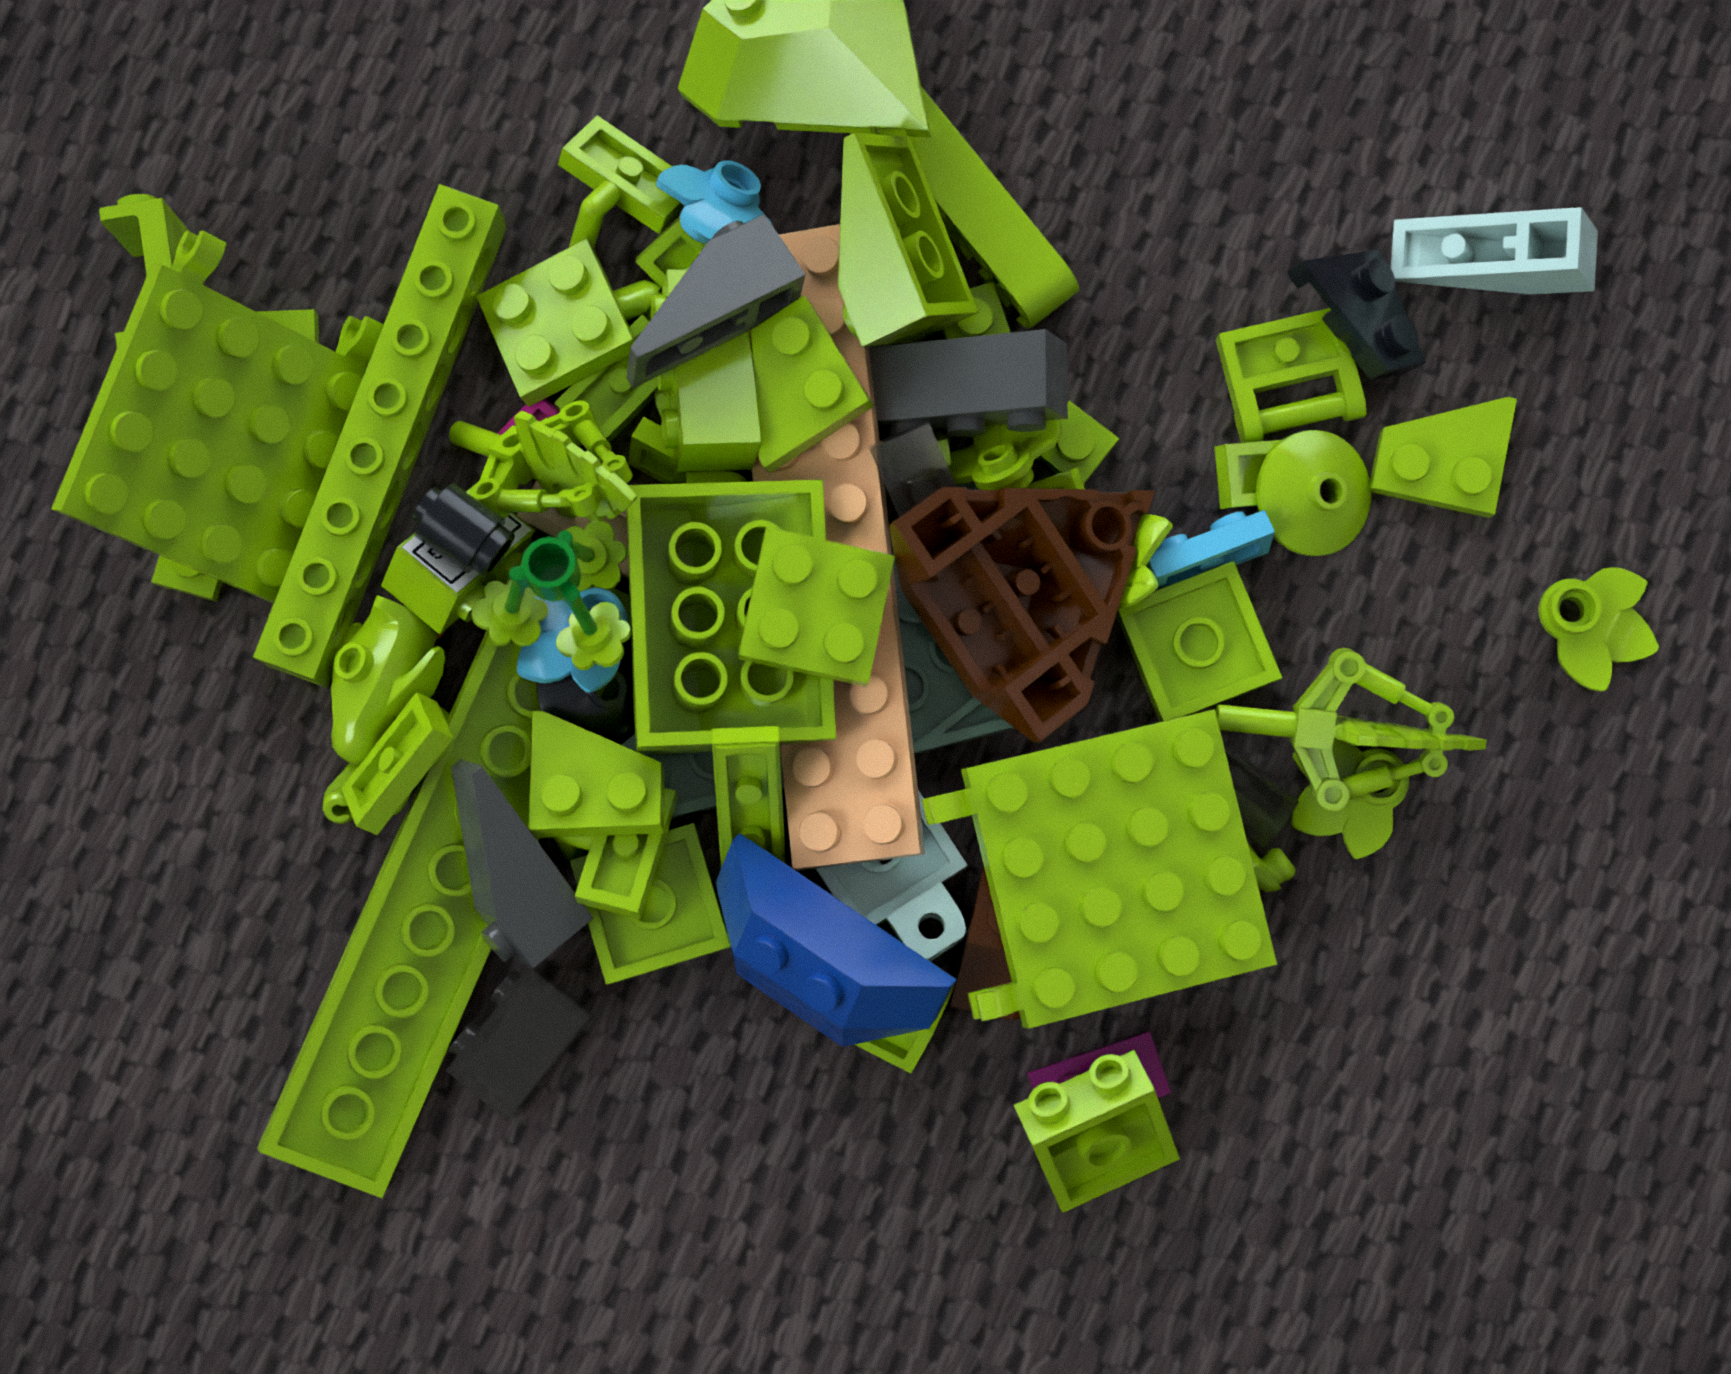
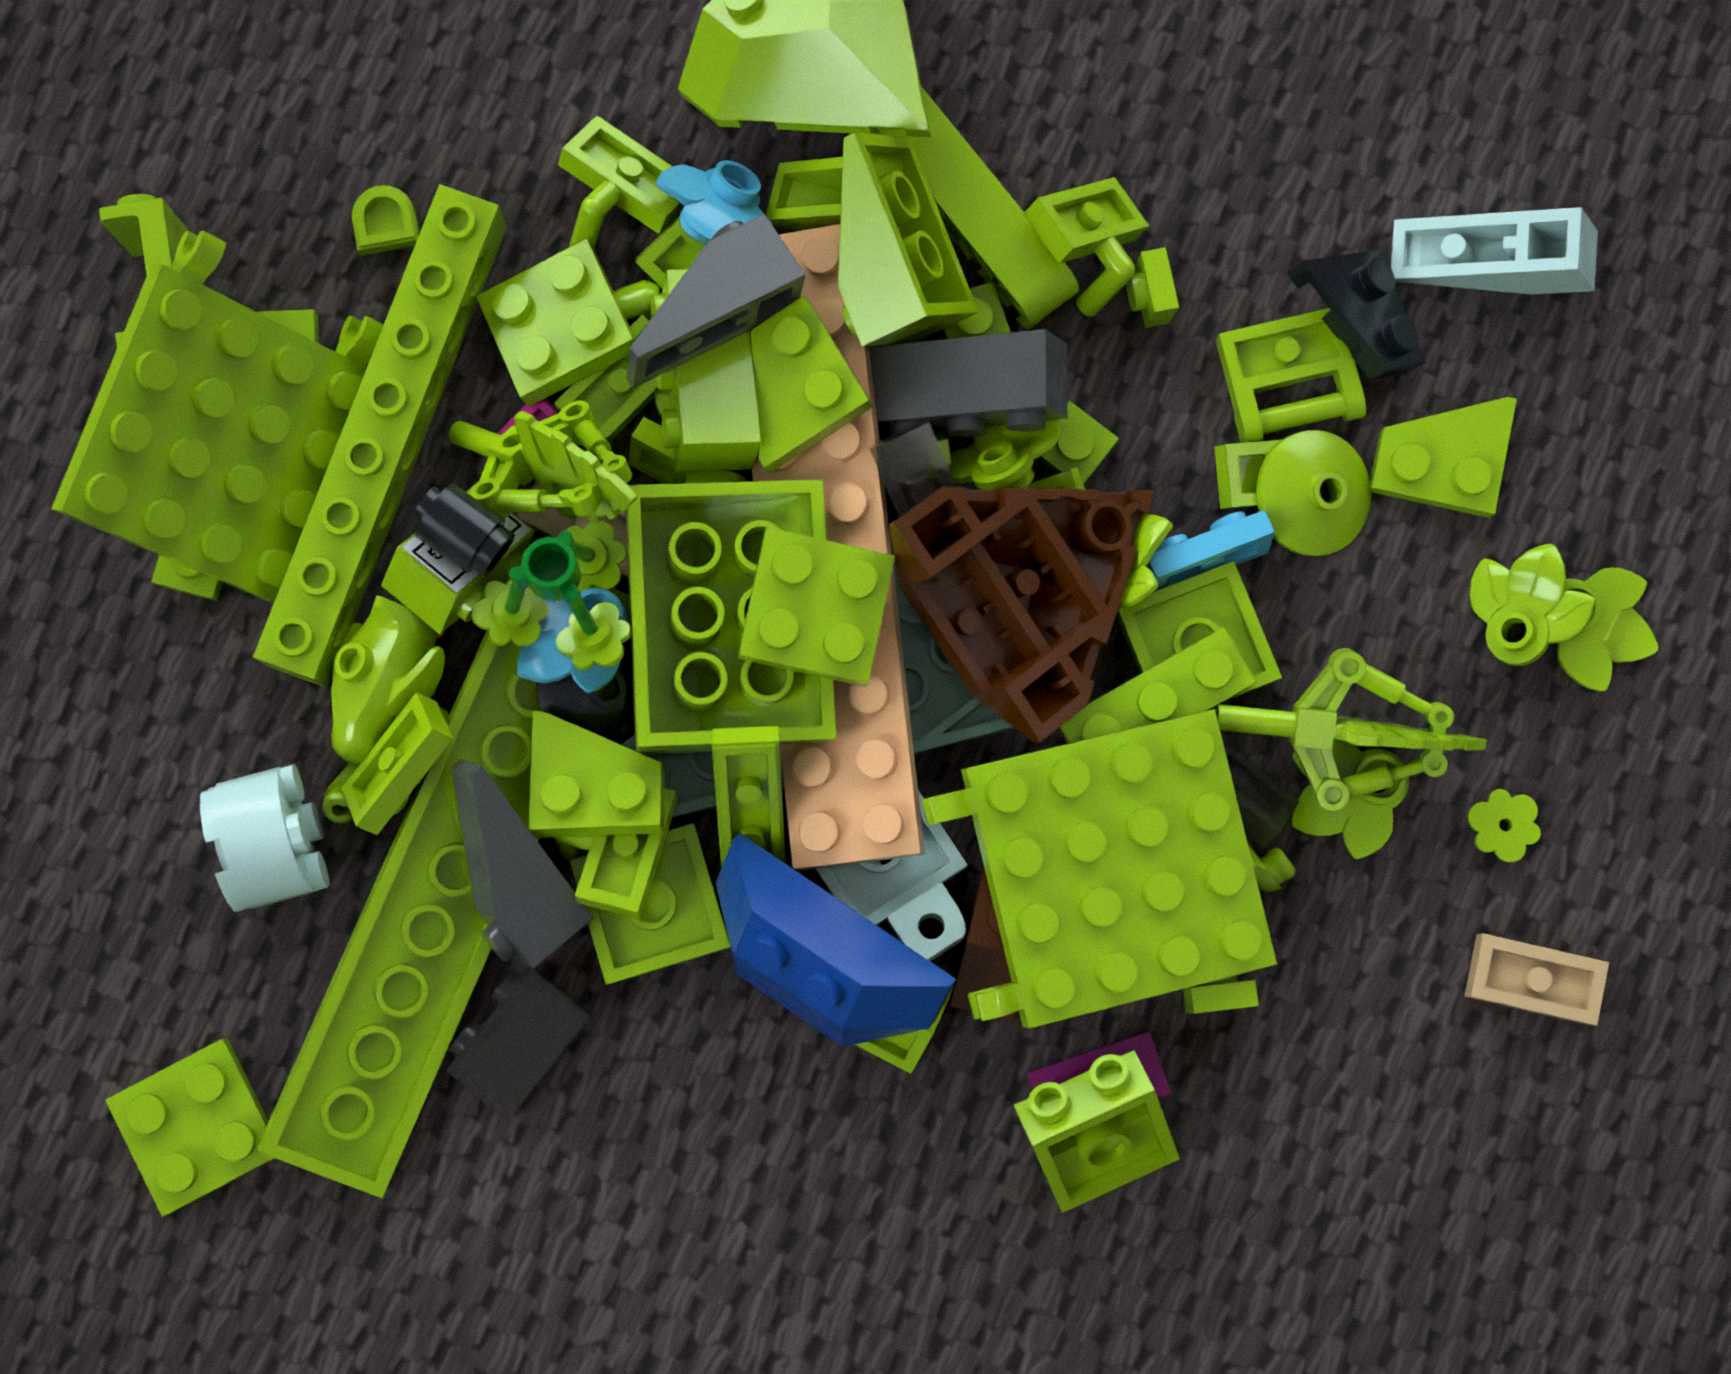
(192, 1126): none -> lime plate
(264, 838): none -> light aqua brick
(384, 220): none -> lime tile
(807, 194): none -> lime slope
(1087, 222): none -> lime plate
(1153, 288): none -> lime plate
(1175, 688): none -> lime plate
(1220, 995): none -> lime plate
(1519, 814): none -> lime plant
(1529, 595): none -> lime plate
(1536, 979): none -> tan plate

